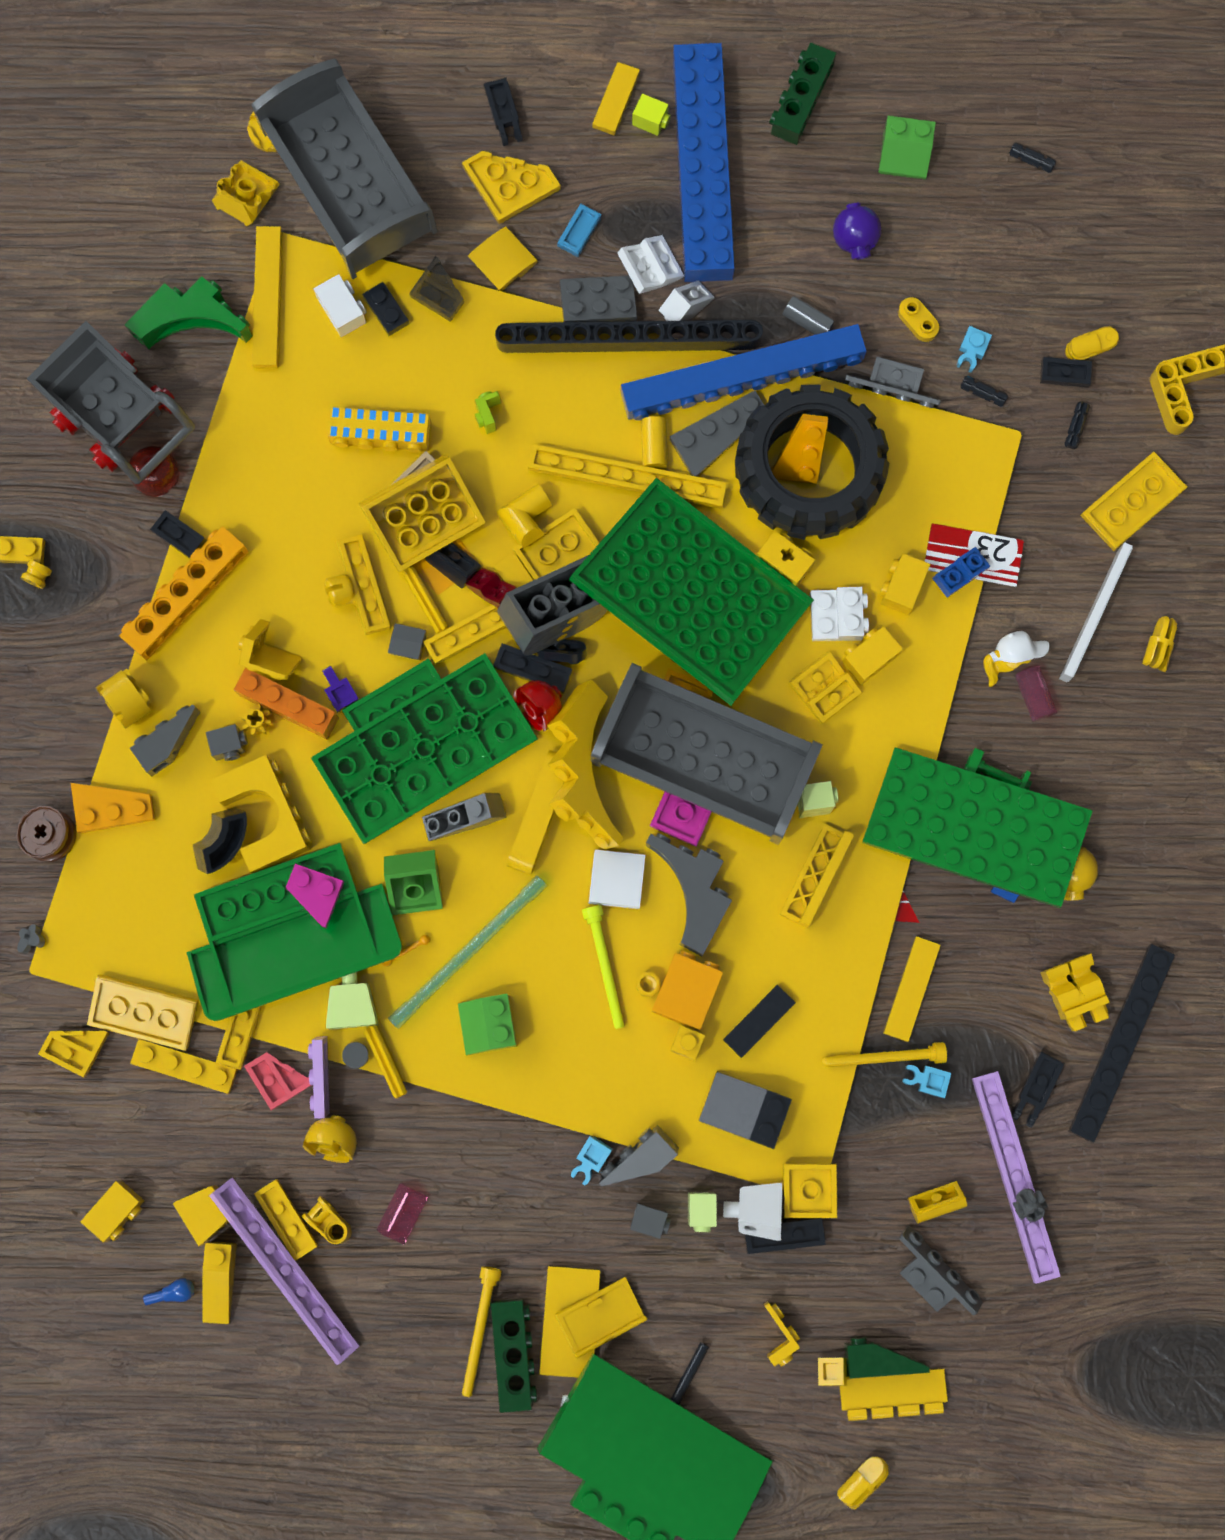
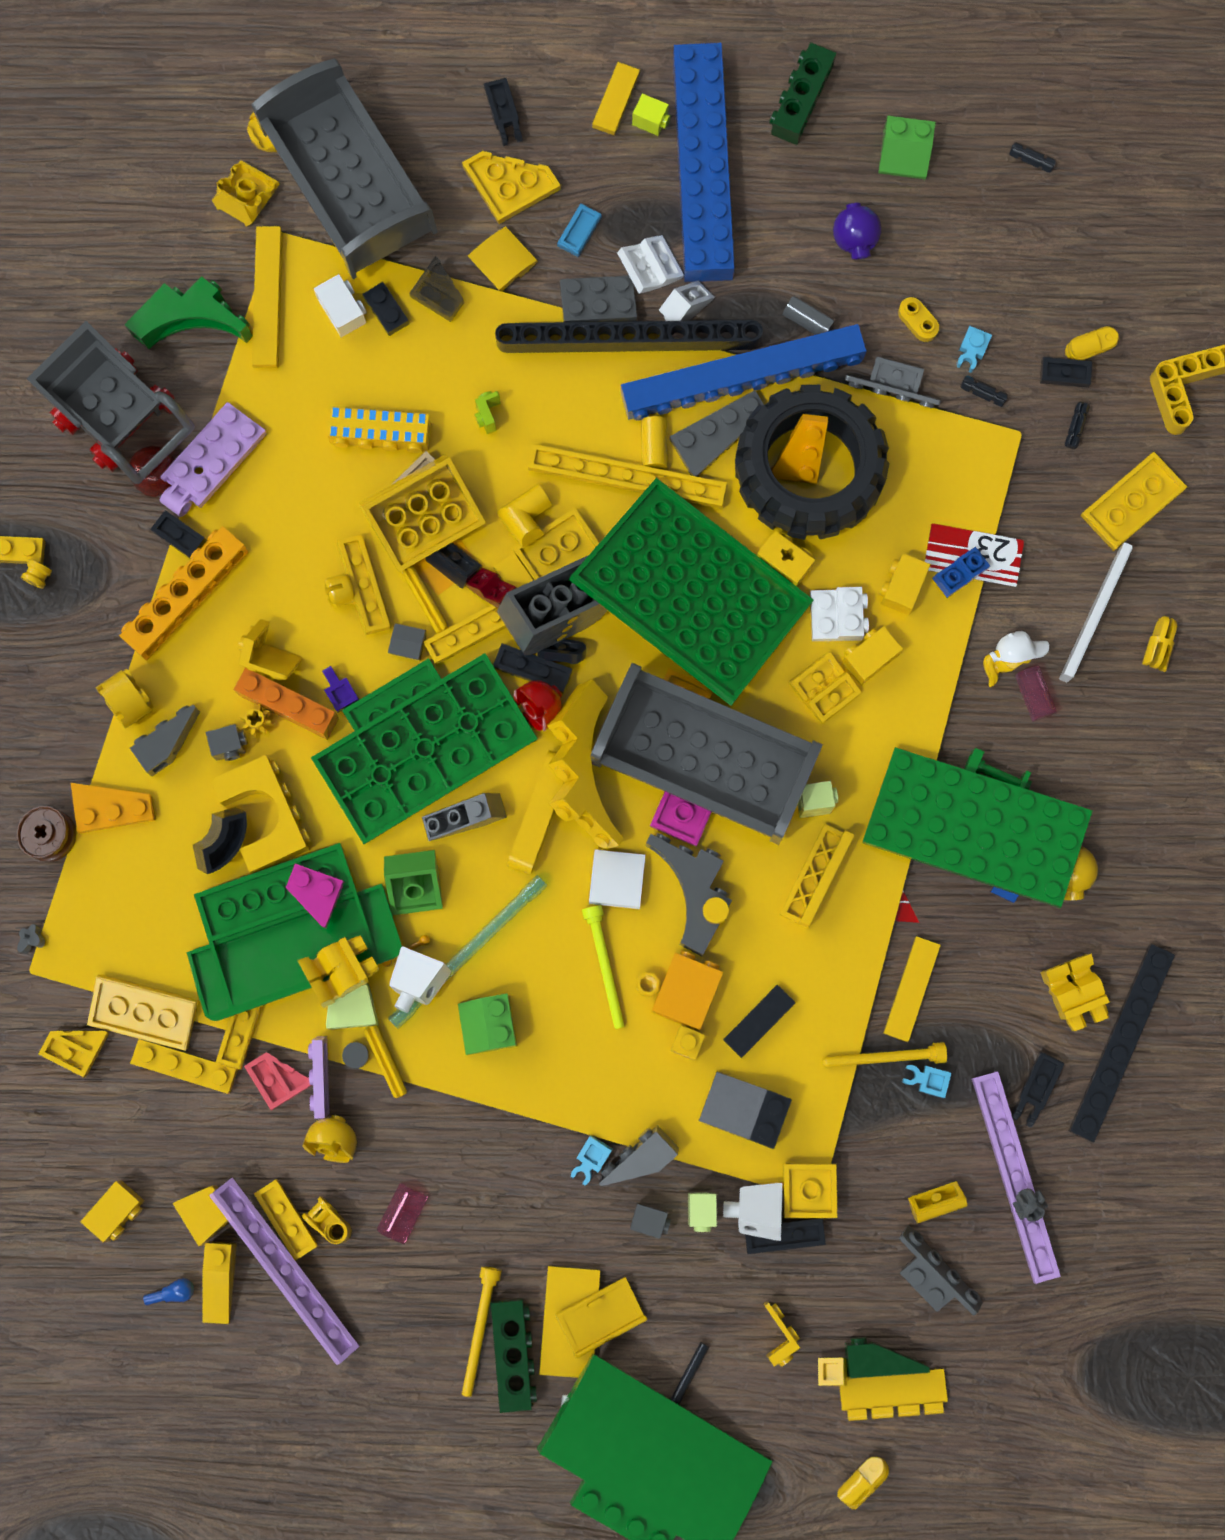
(218, 451): none -> lavender hinge
(345, 970): none -> yellow hips
(417, 978): none -> white torso
(715, 910): none -> yellow tile

